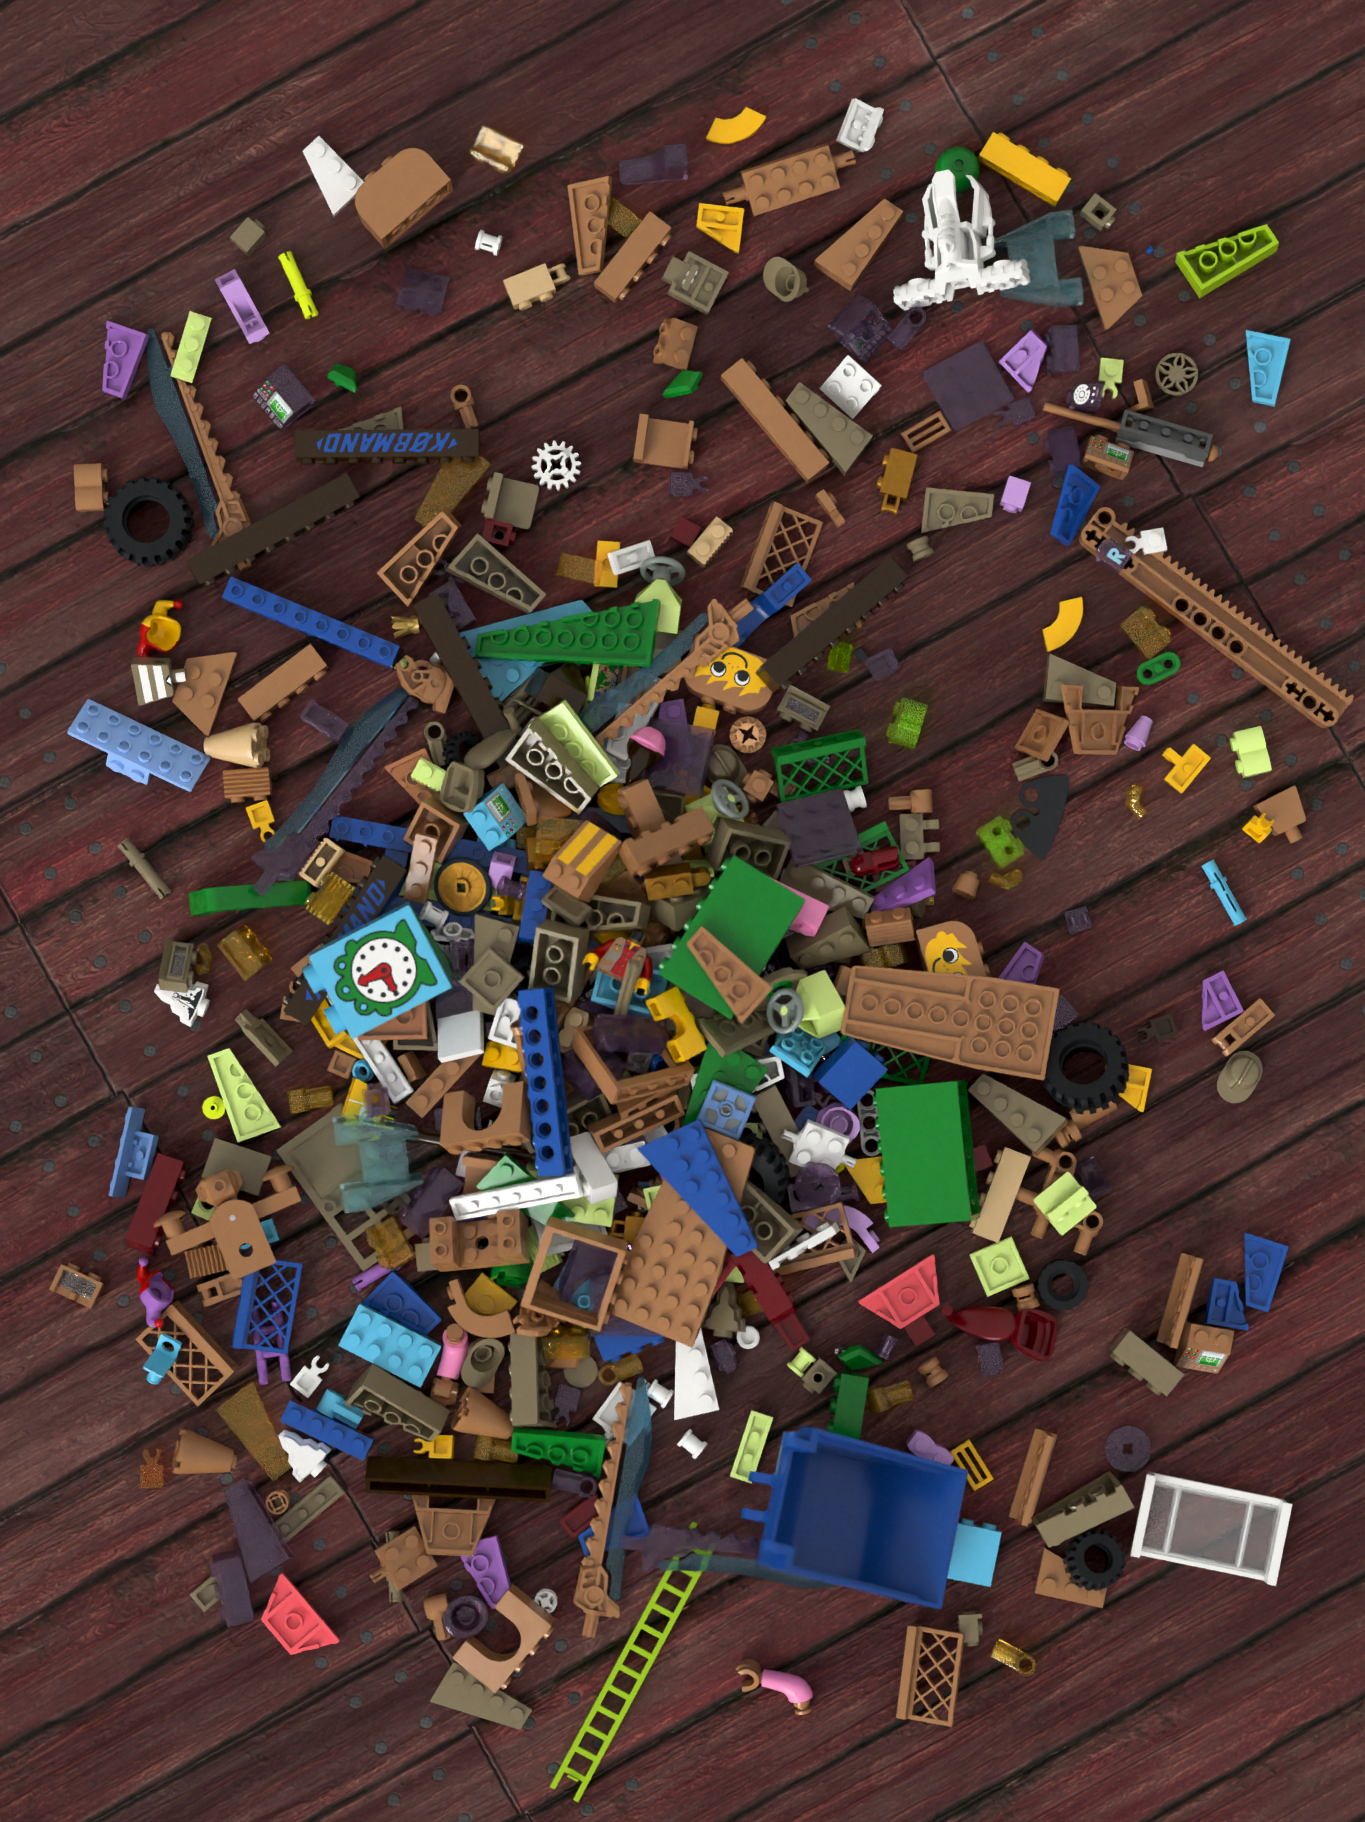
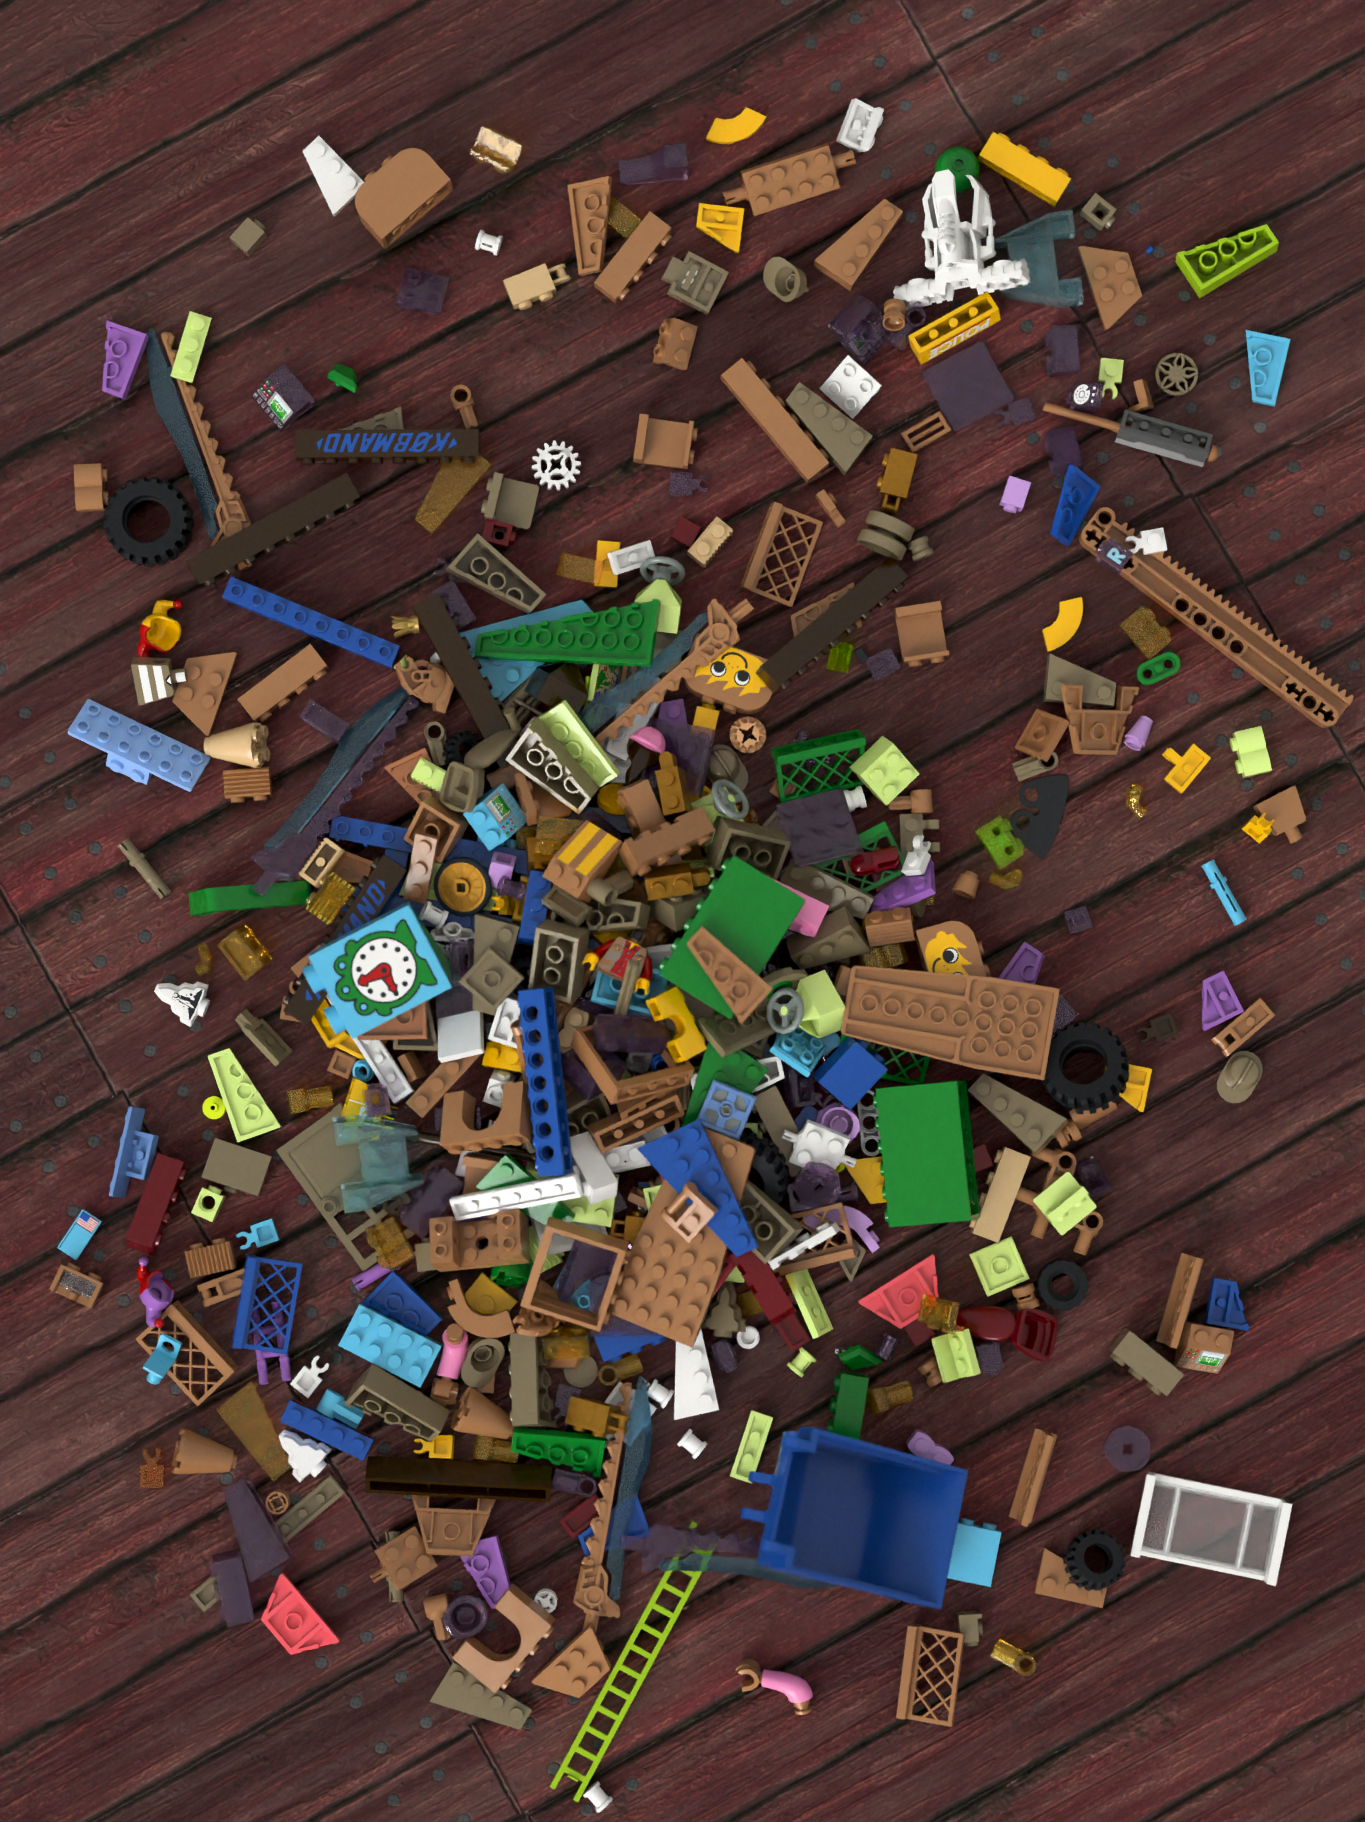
(79, 1234): none -> medium azure tile
(176, 966): dark tan window -> none
(233, 1219): medium nougat piece -> none
(242, 306): lavender arch -> none
(261, 817): yellow plate -> none
(301, 292): neon yellow pin -> none
(417, 560): medium nougat wedge -> none
(575, 1666): none -> medium nougat wing
(595, 1416): none -> pearl gold brick
(597, 1796): none -> white bush
(607, 890): none -> dark tan piece
(672, 787): none -> pearl gold brick
(683, 384): green piece -> none
(694, 1217): none -> plate
(756, 785): medium nougat brick -> none
(772, 600): blue piece -> none
(803, 709): dark tan window -> none
(809, 1303): none -> yellowish green plate
(822, 1368): dark tan brick -> none
(884, 770): none -> yellowish green brick
(885, 535): none -> dark tan wheel
(894, 314): none -> medium nougat wheel
(907, 723): clear neon green brick -> none
(917, 861): none -> white plate
(921, 633): none -> medium nougat panel
(939, 1313): none -> clear yellow bracket
(954, 327): none -> yellow brick
(954, 507): dark tan wing -> none
(955, 1355): none -> yellowish green bracket
(961, 1448): yellow tile -> none
(1025, 359): medium lavender wing -> none
(1082, 1510): dark tan wedge -> none
(1107, 457): medium nougat slope -> none
(1262, 1270): blue wing -> none

